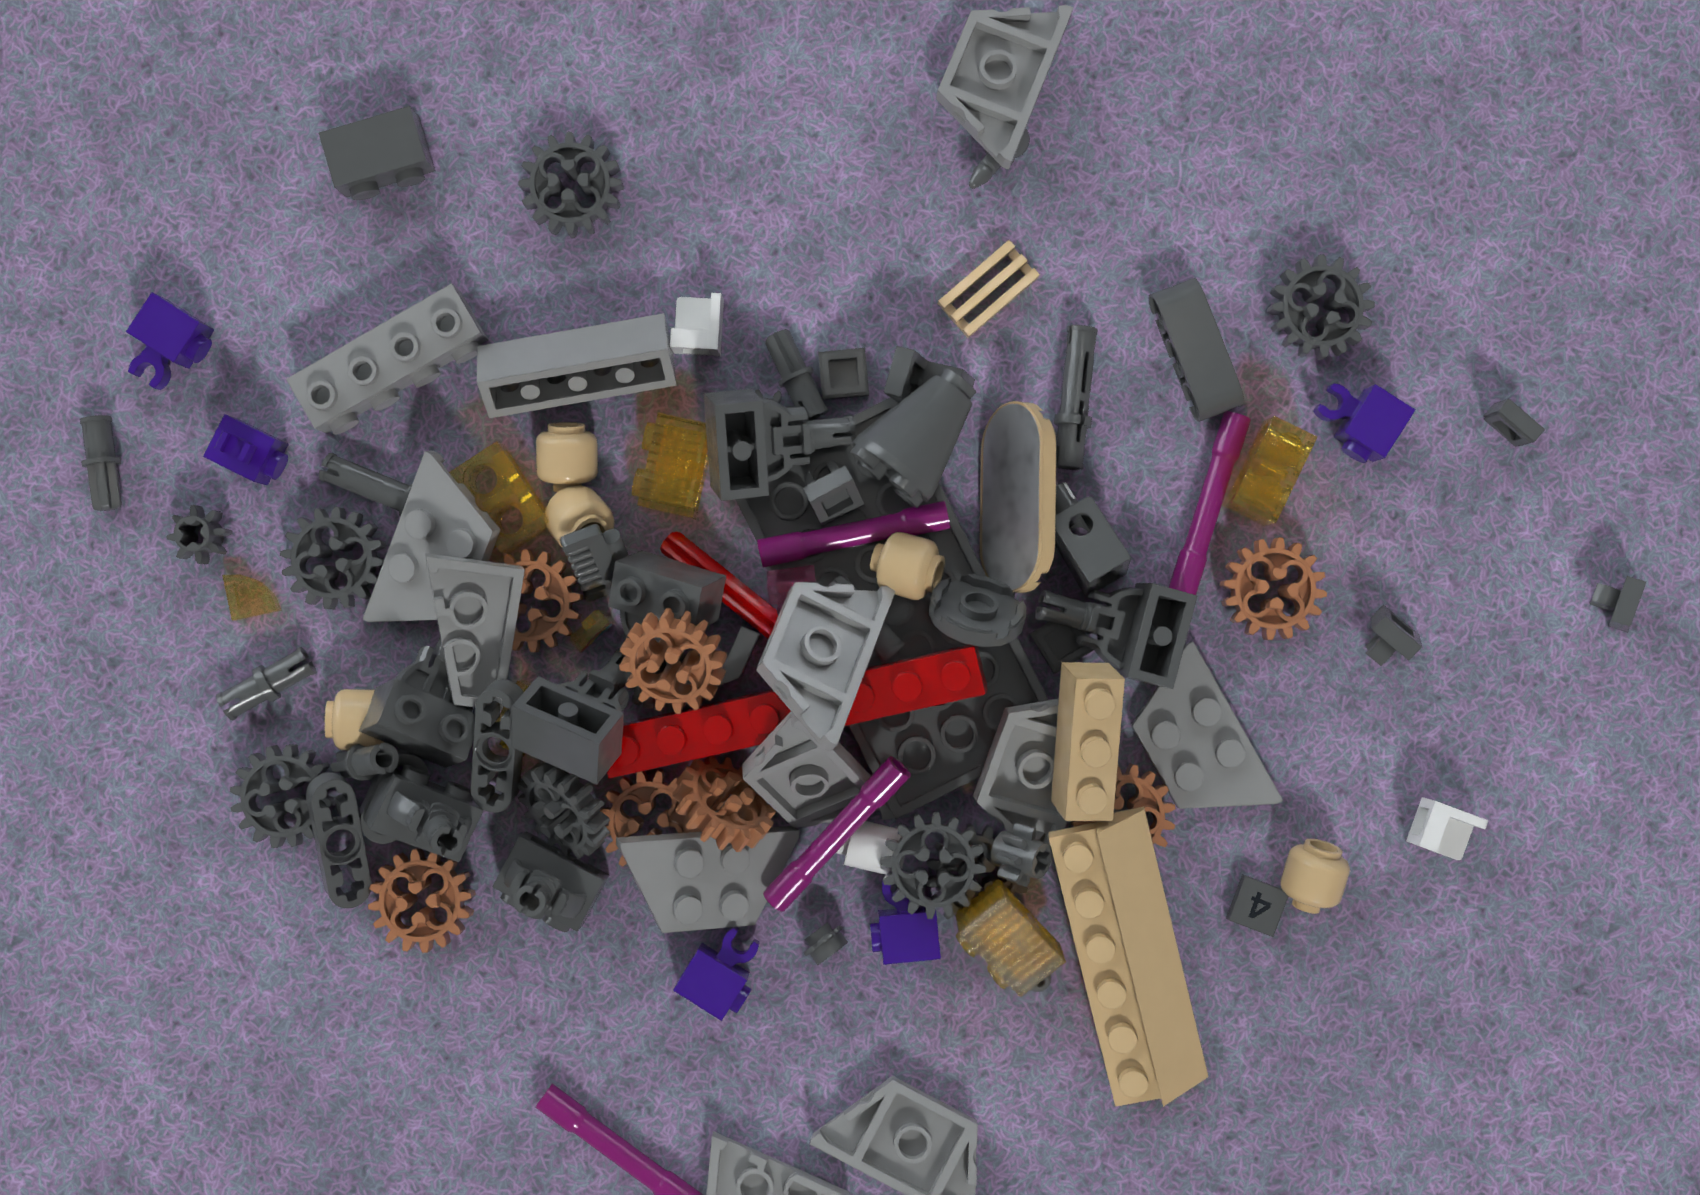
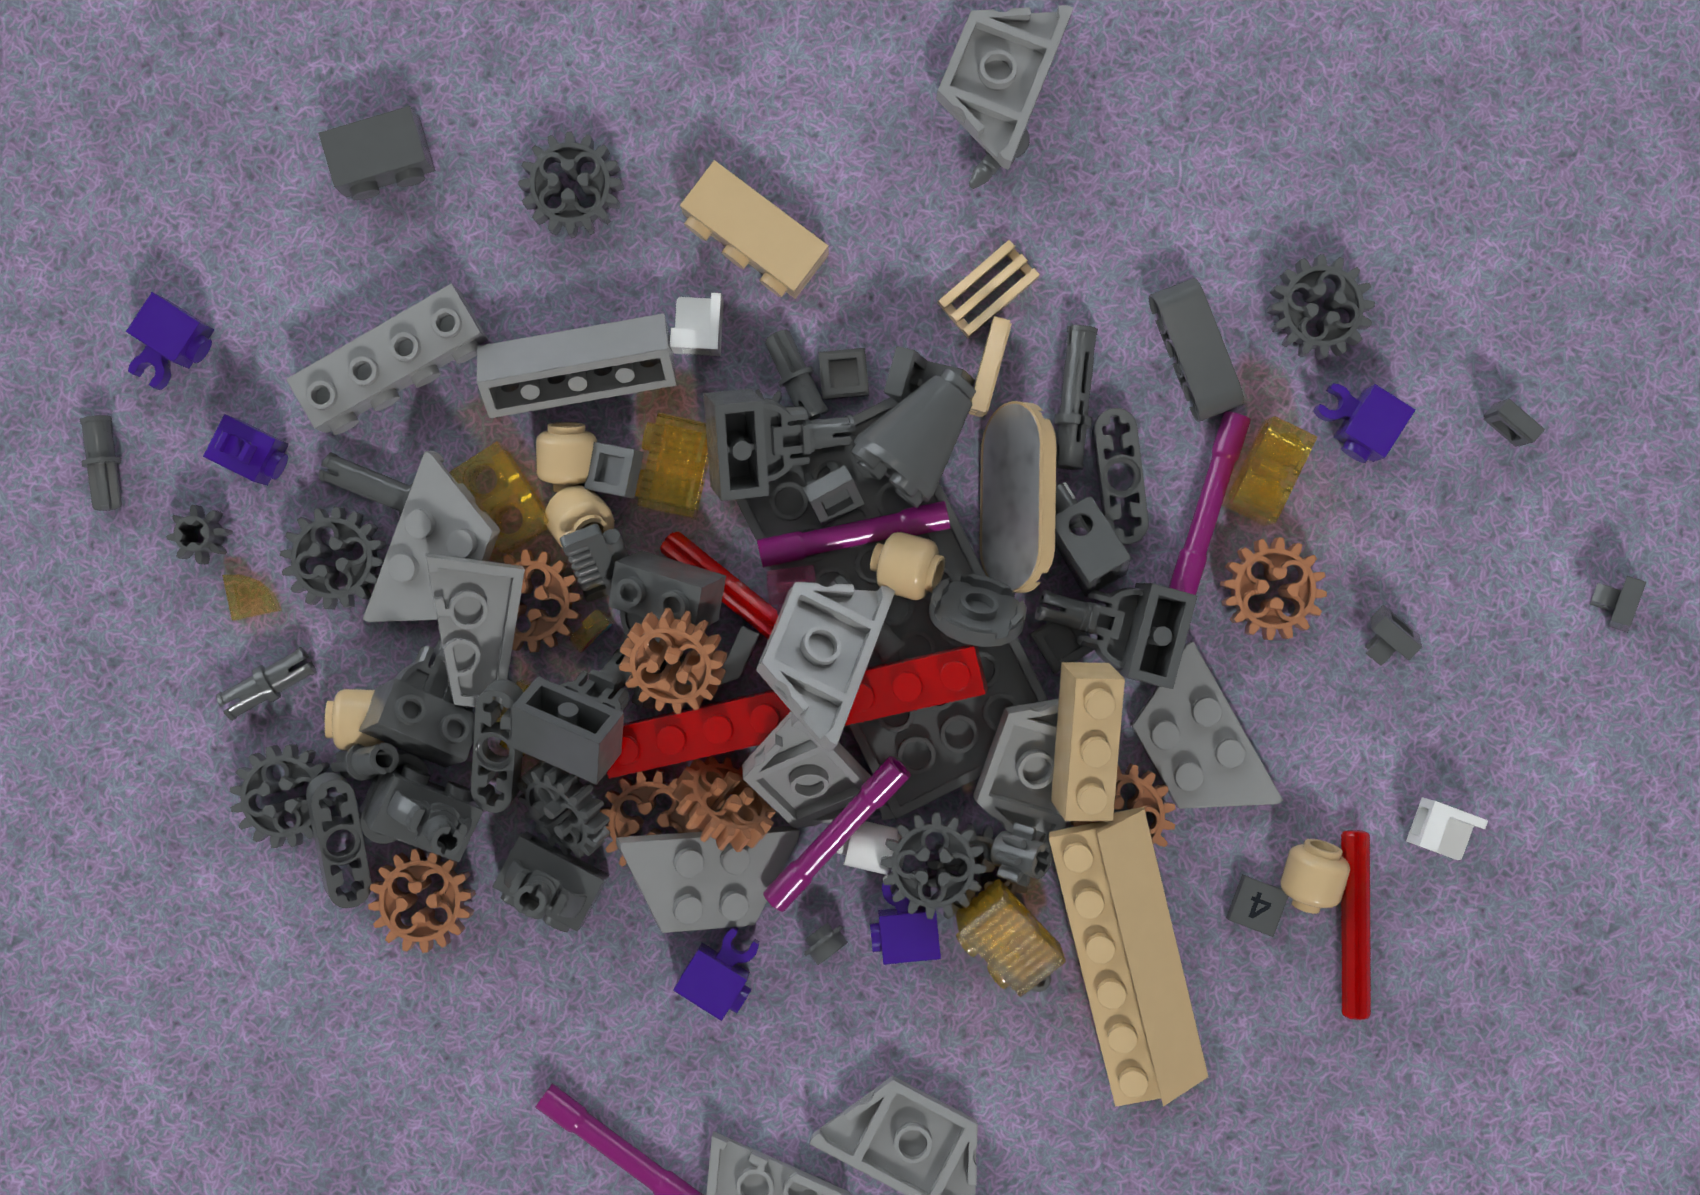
(614, 470): none -> dark grey tile
(753, 231): none -> tan brick
(990, 366): none -> tan tile
(1105, 443): none -> dark grey beam
(1356, 927): none -> red axle

